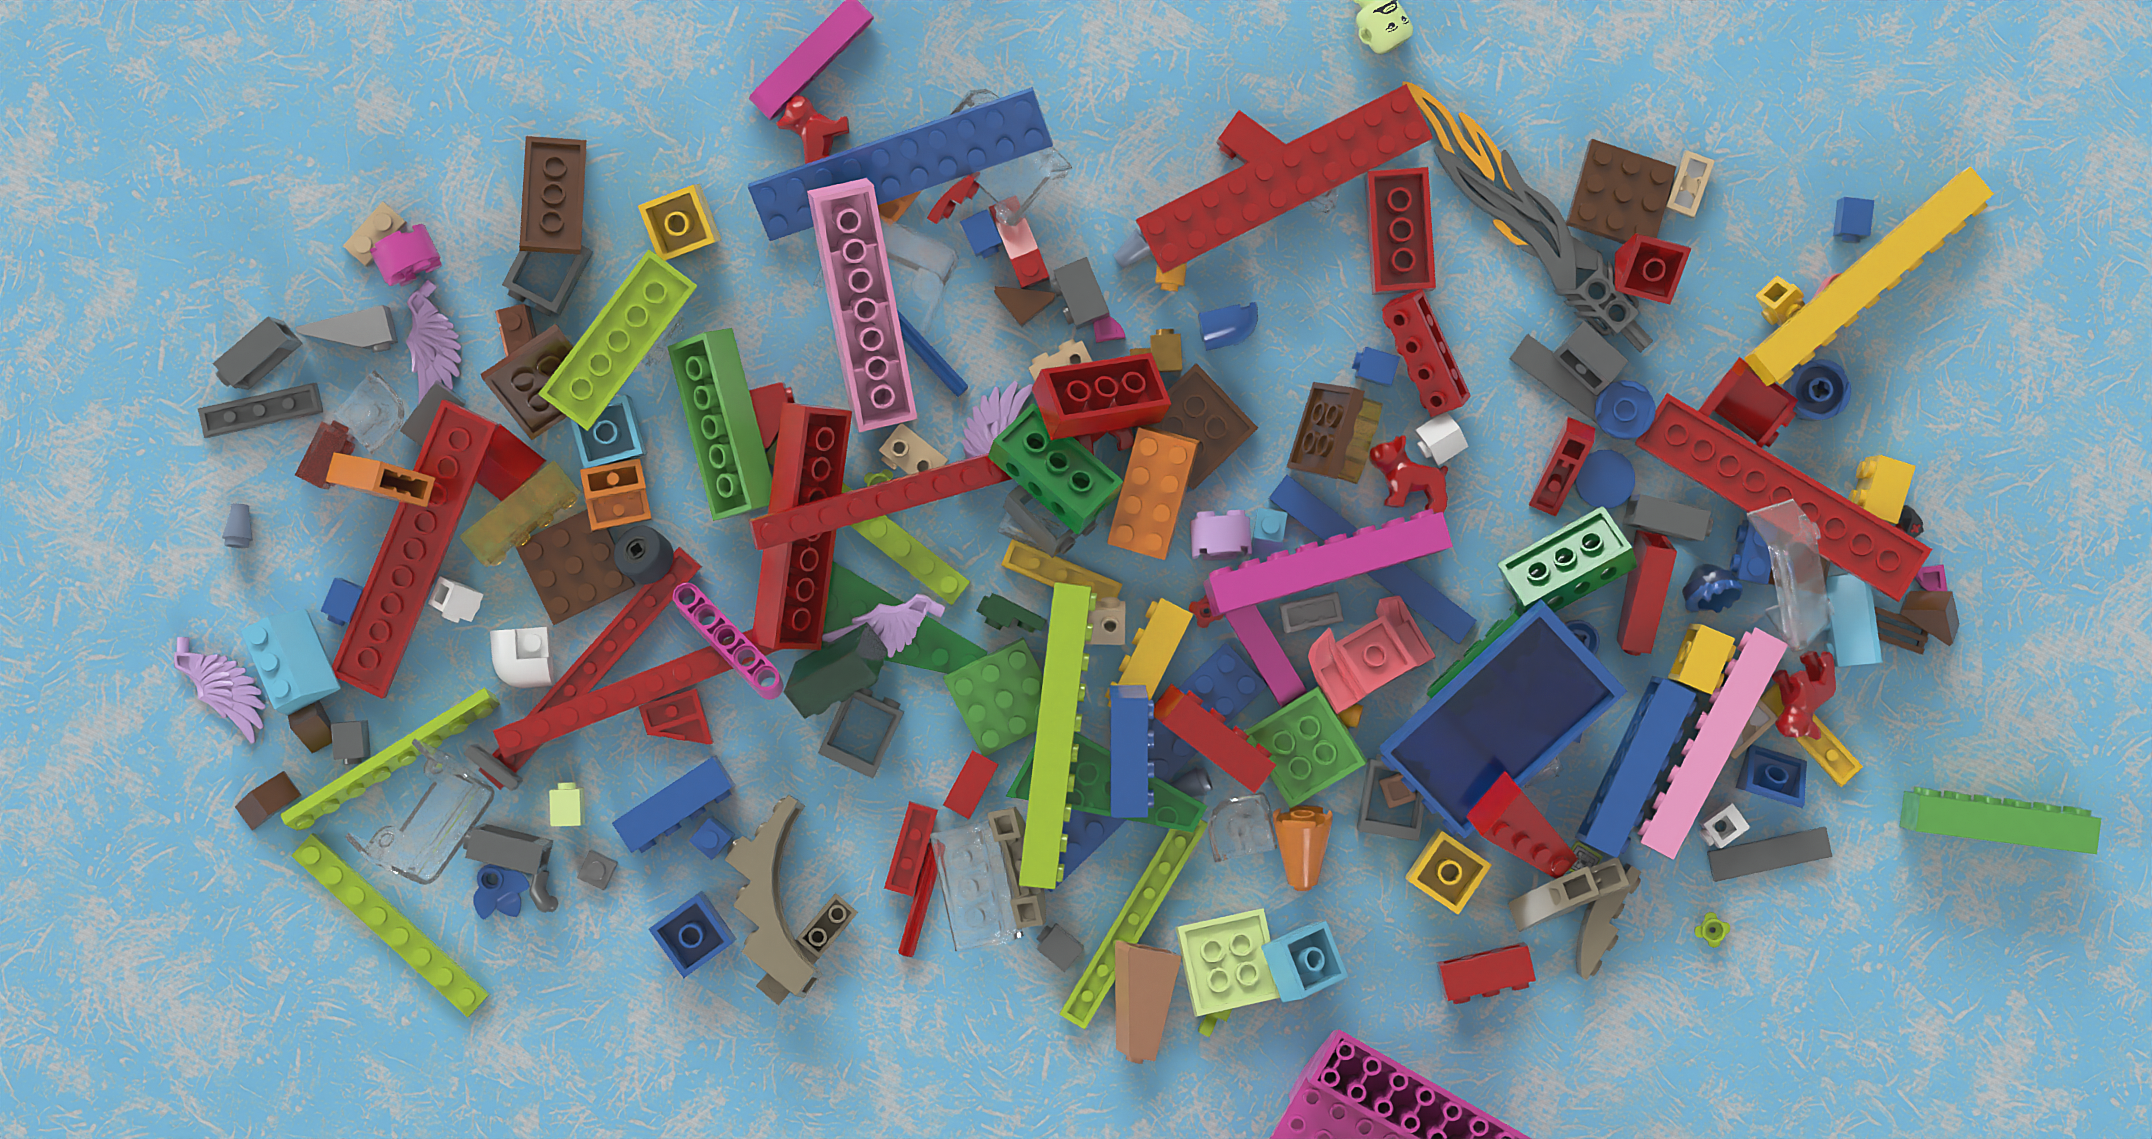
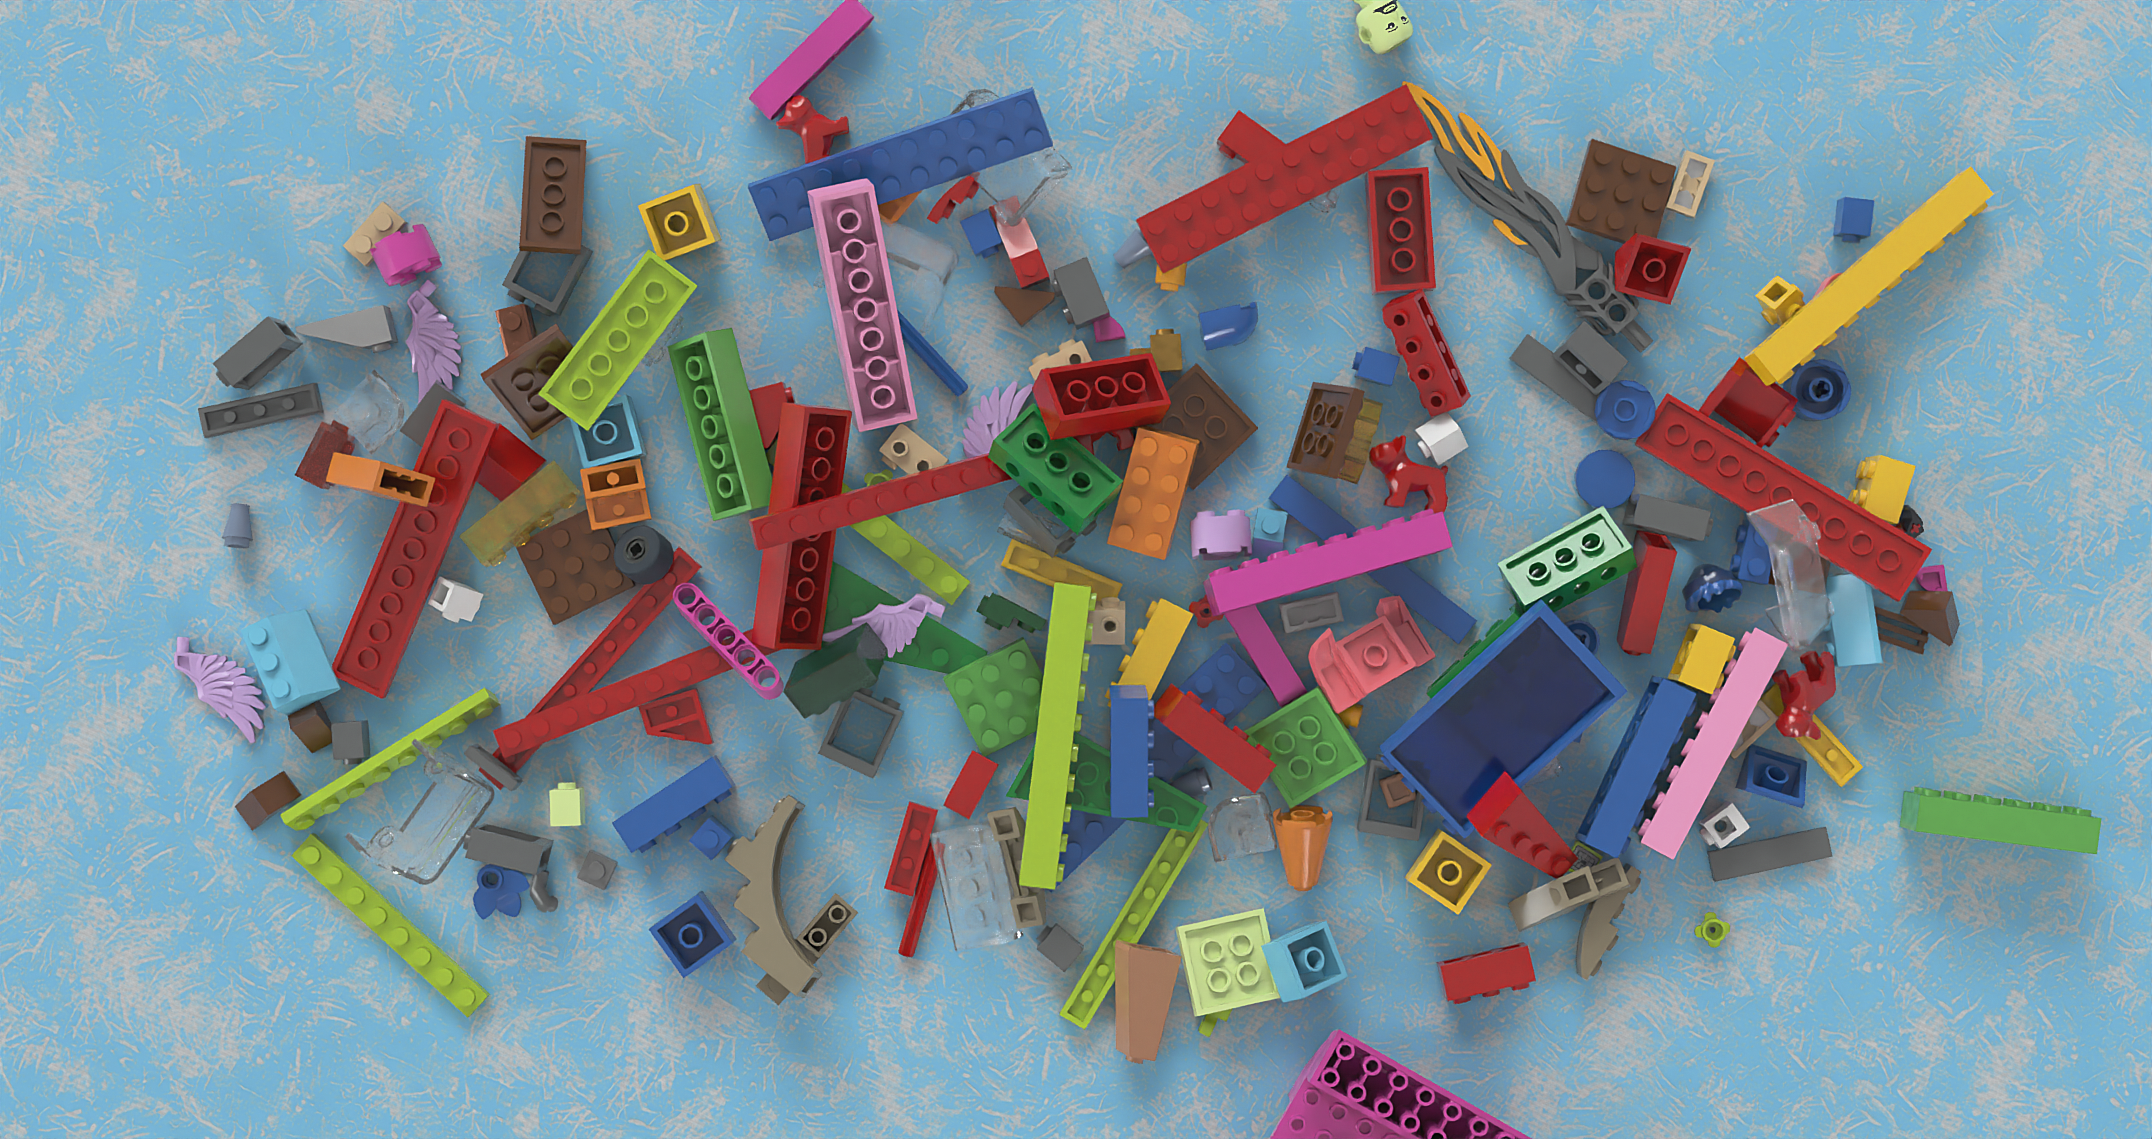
(341, 601): blue brick -> none
(523, 657): white brick -> none
(1562, 466): red slope -> none

